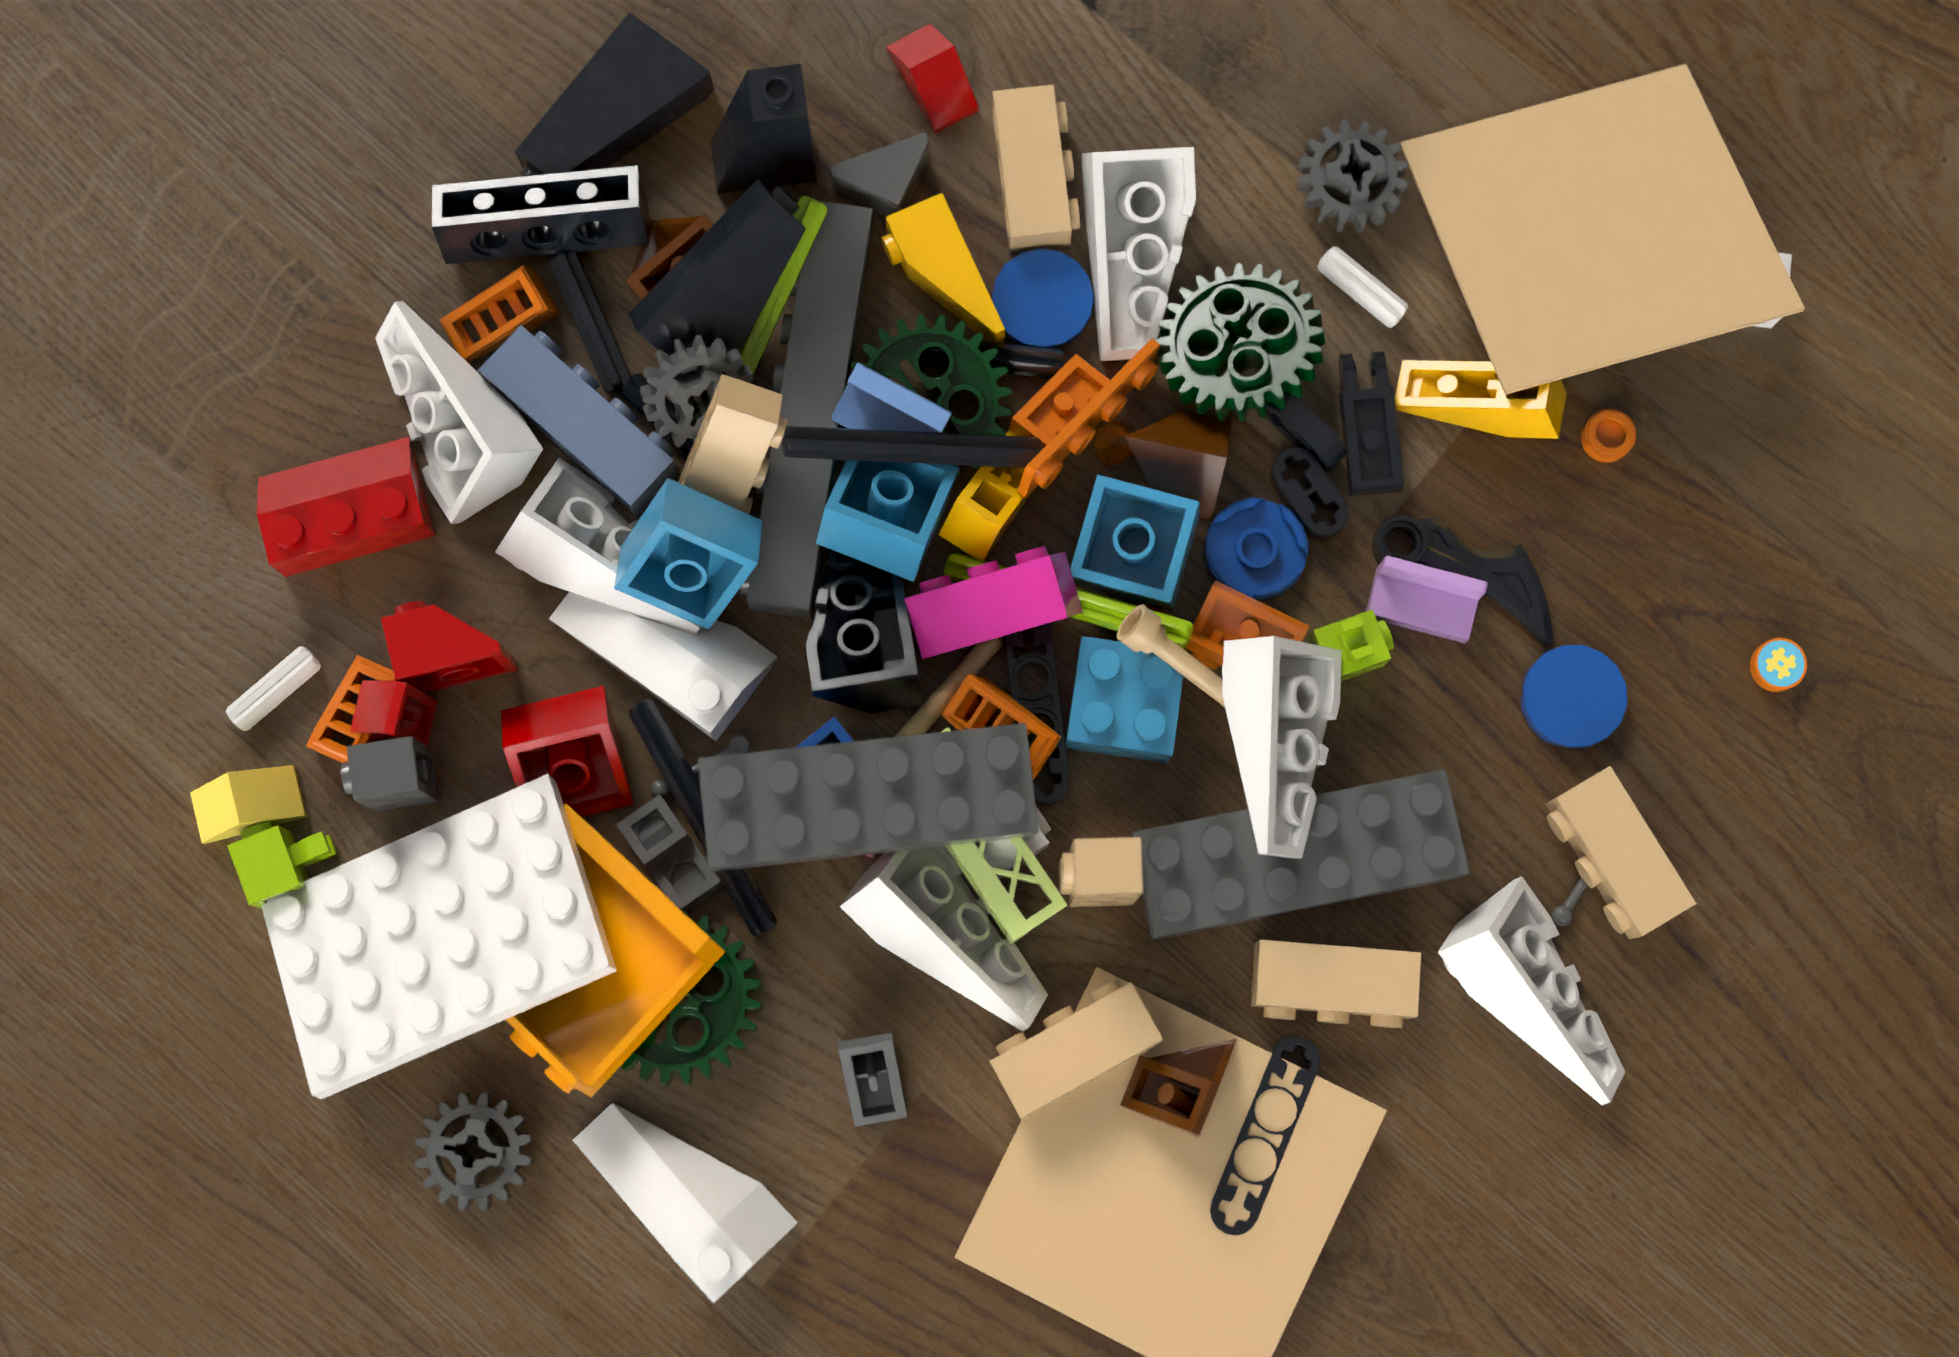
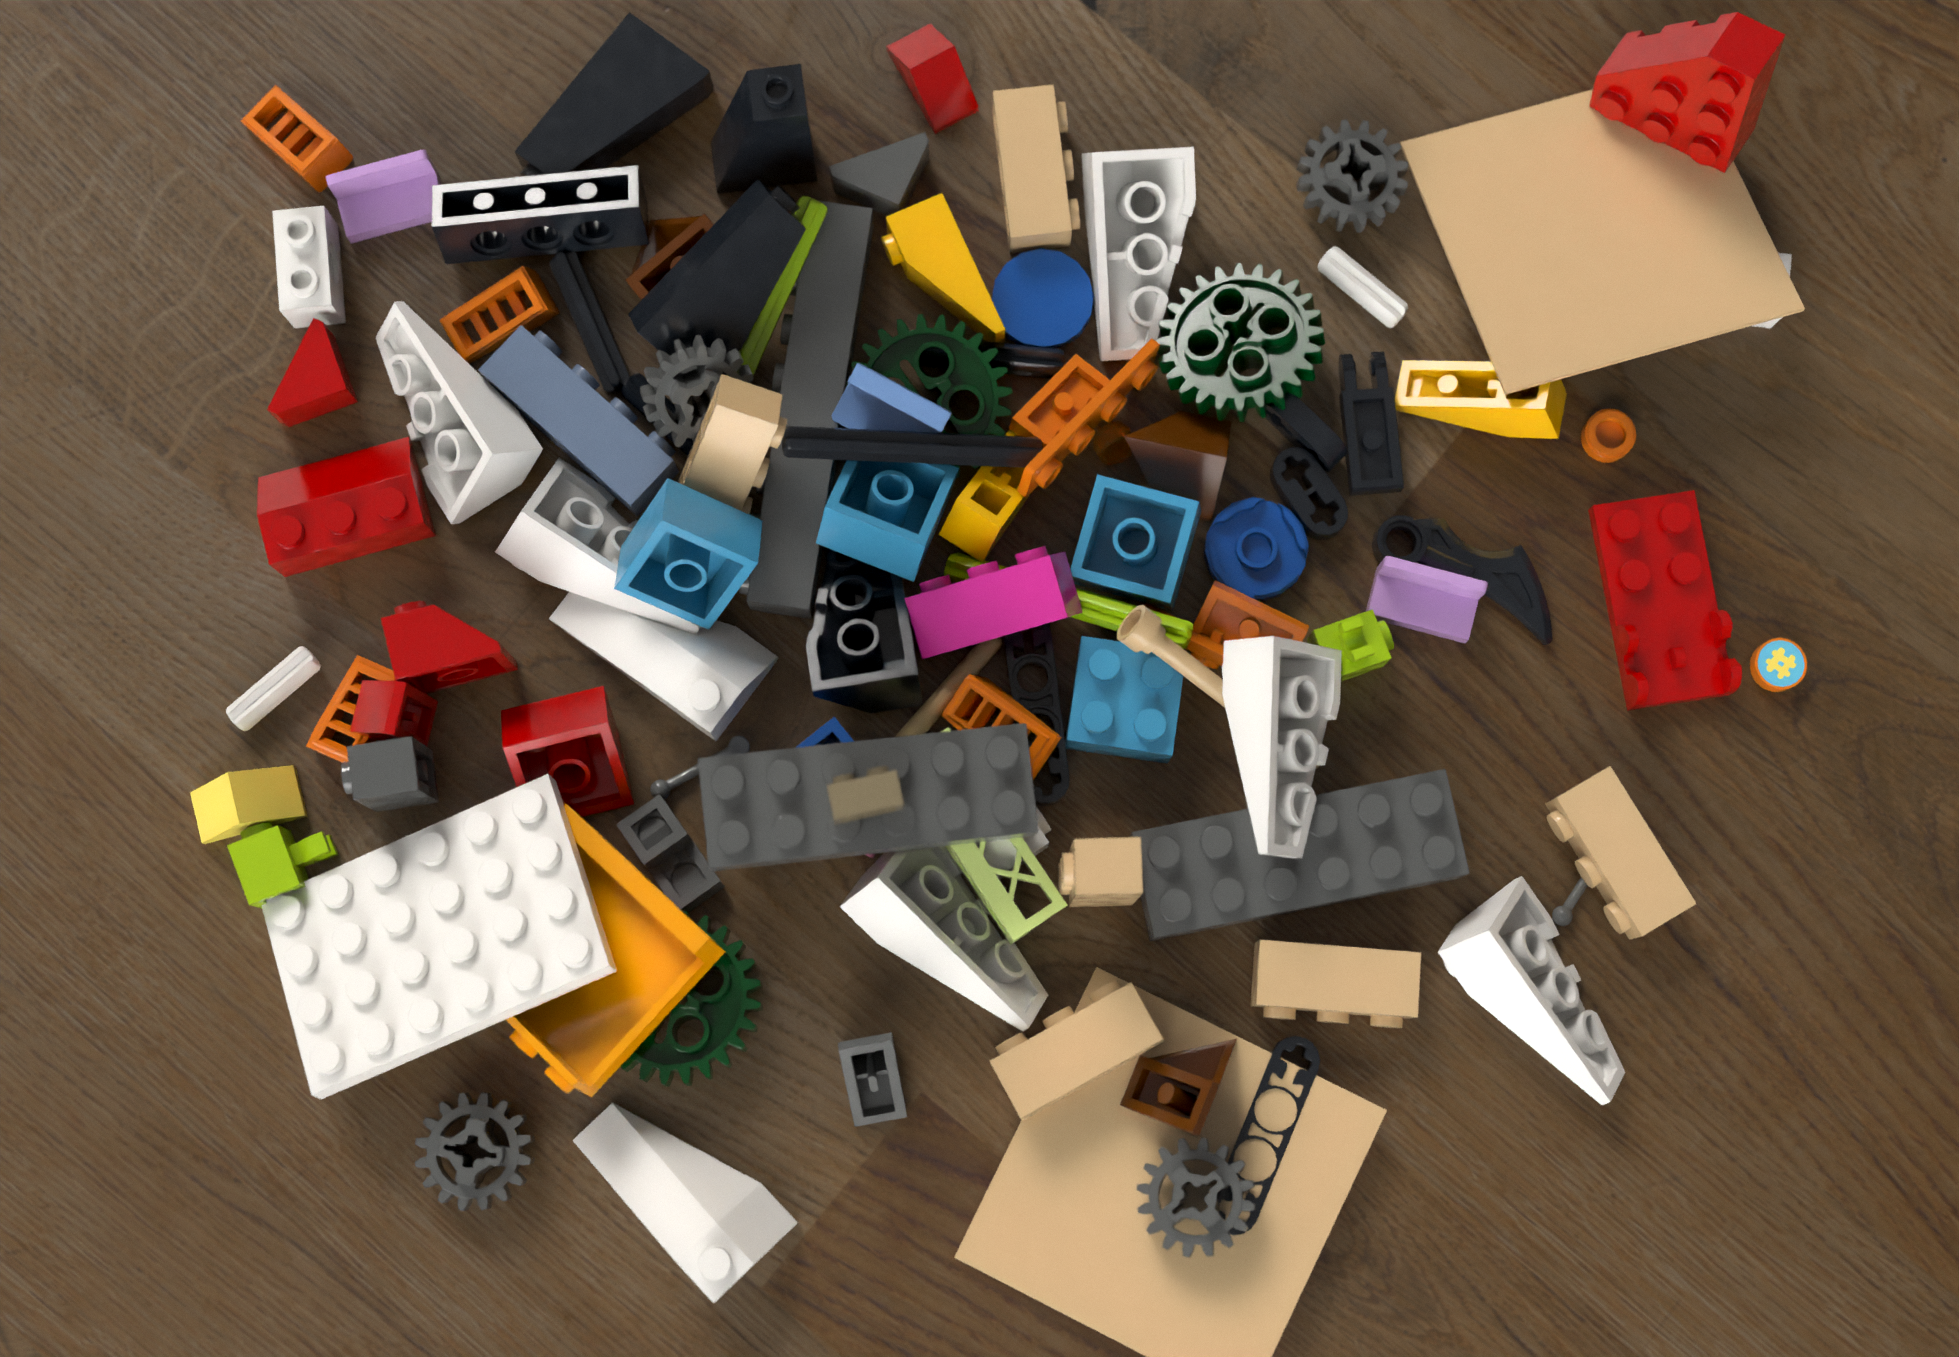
(308, 266): none -> white brick
(314, 380): none -> red slope
(320, 158): none -> orange slope
(385, 195): none -> lavender panel
(687, 792): black axle -> none
(864, 796): none -> dark tan piece
(1181, 1176): none -> dark grey gear
(1573, 696): blue tile -> none
(1662, 601): none -> red hinge
(1692, 85): none -> red brick

